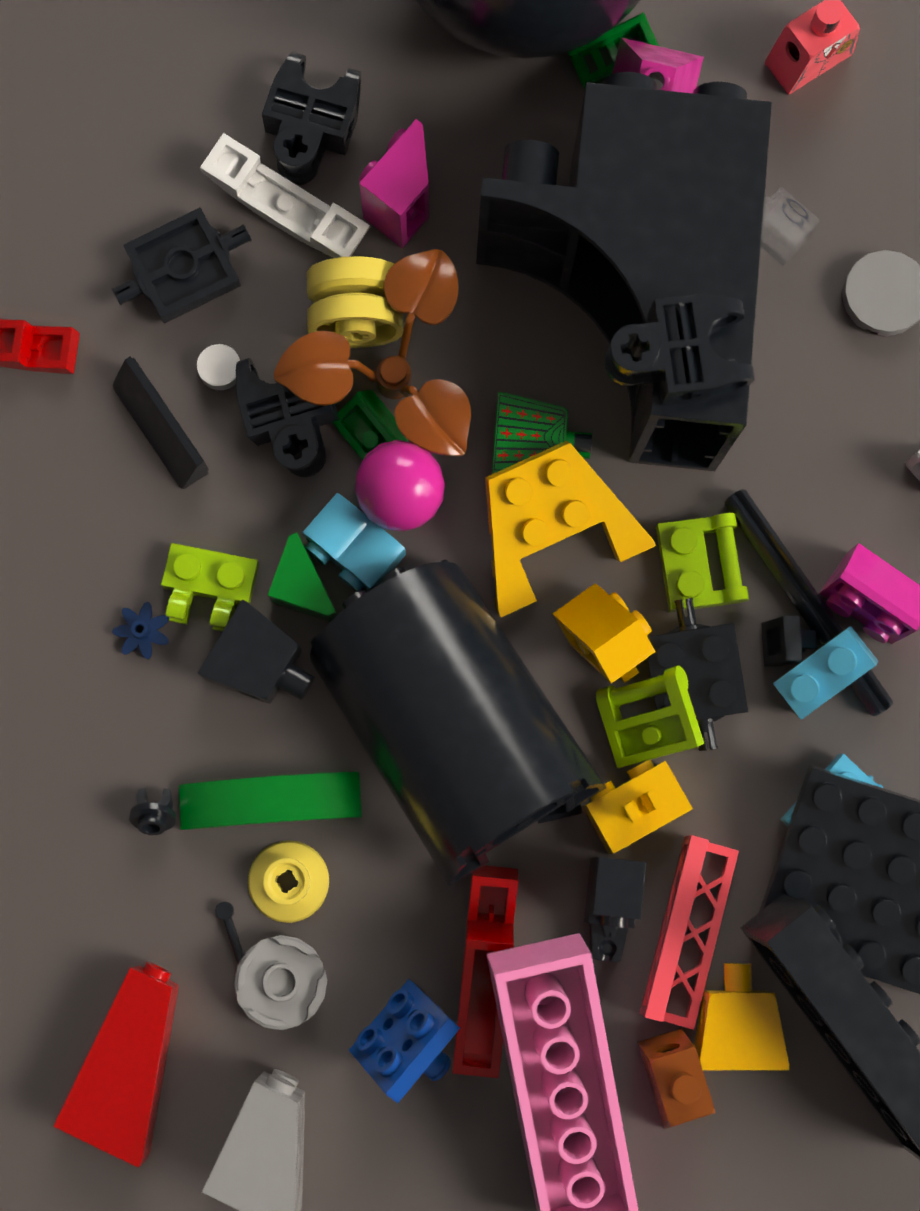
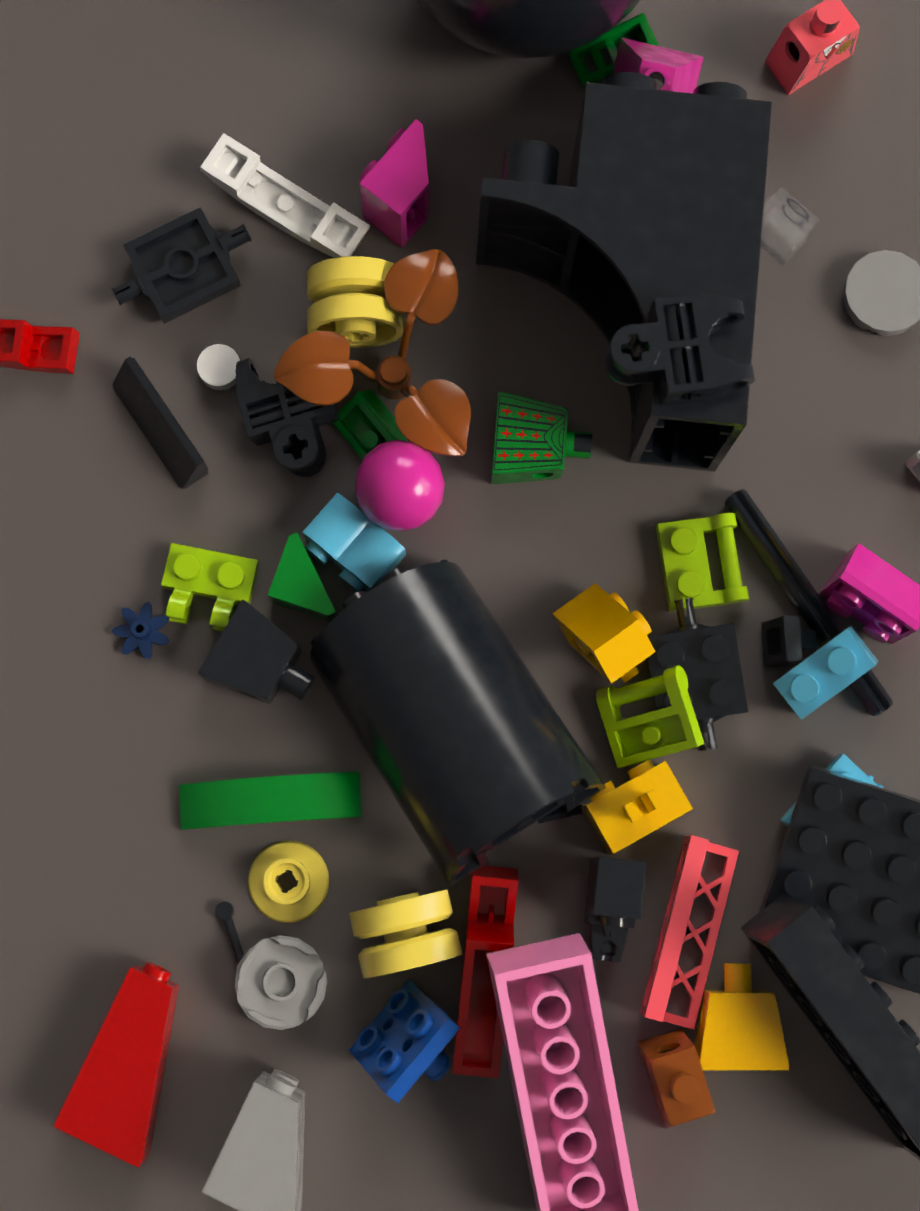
(153, 817): black plate -> none
(309, 118): black piece -> none
(405, 933): none -> light yellow wheel
(543, 504): yellow wing -> none

